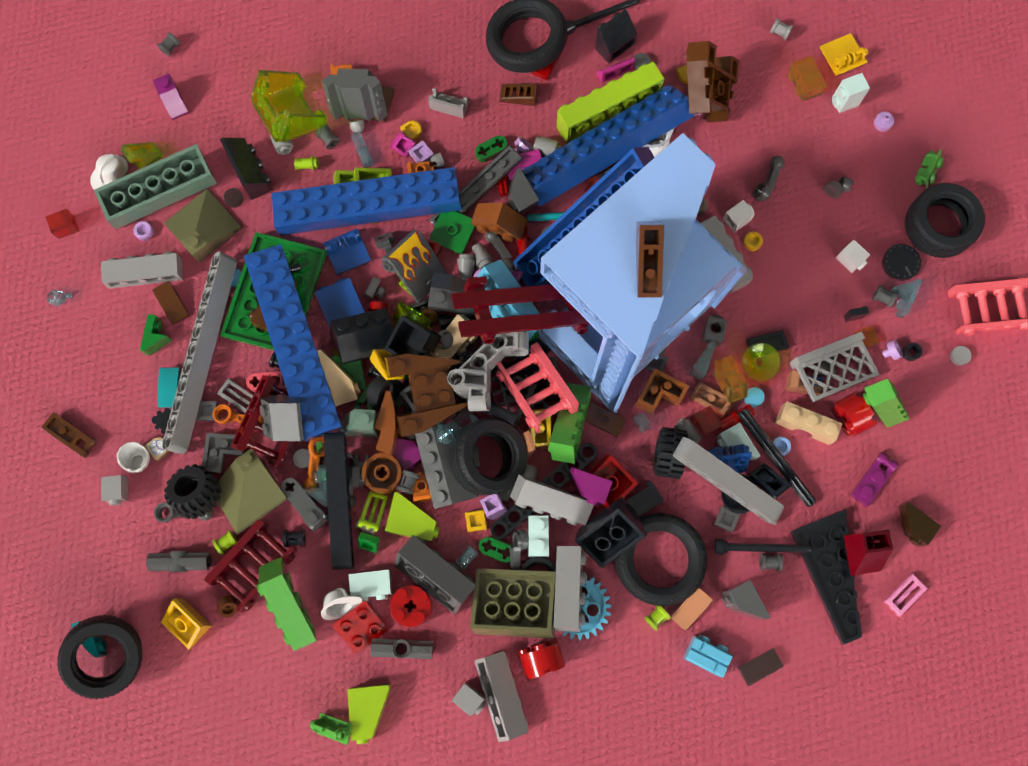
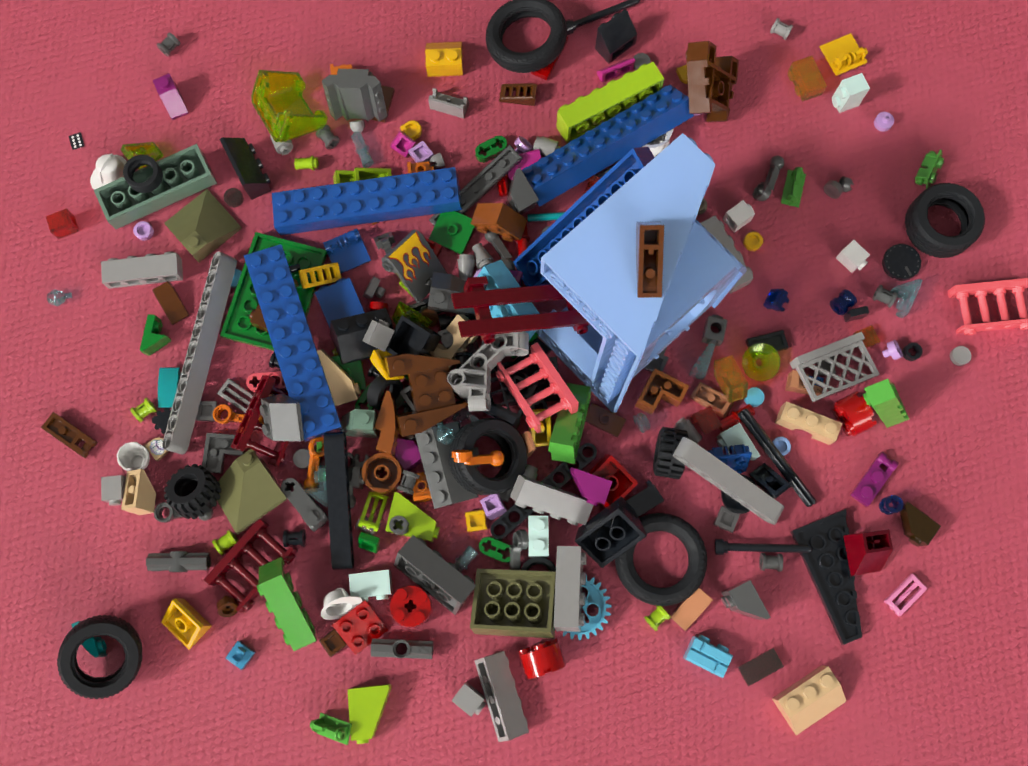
(76, 141): none -> black sticker
(134, 163): none -> black tyre
(138, 493): none -> tan slope
(143, 409): none -> lime bush
(240, 655): none -> dark azure tile
(331, 271): none -> yellow slope
(332, 643): none -> reddish brown tile
(378, 334): none -> light grey brick
(405, 524): none -> dark grey bush
(444, 59): none -> yellow slope
(495, 458): none -> orange piece
(776, 299): none -> clear blue tile
(793, 187): none -> bright green hinge
(810, 699): none -> tan slope
(843, 302): none -> clear blue wheel
(890, 510): none -> clear blue bush

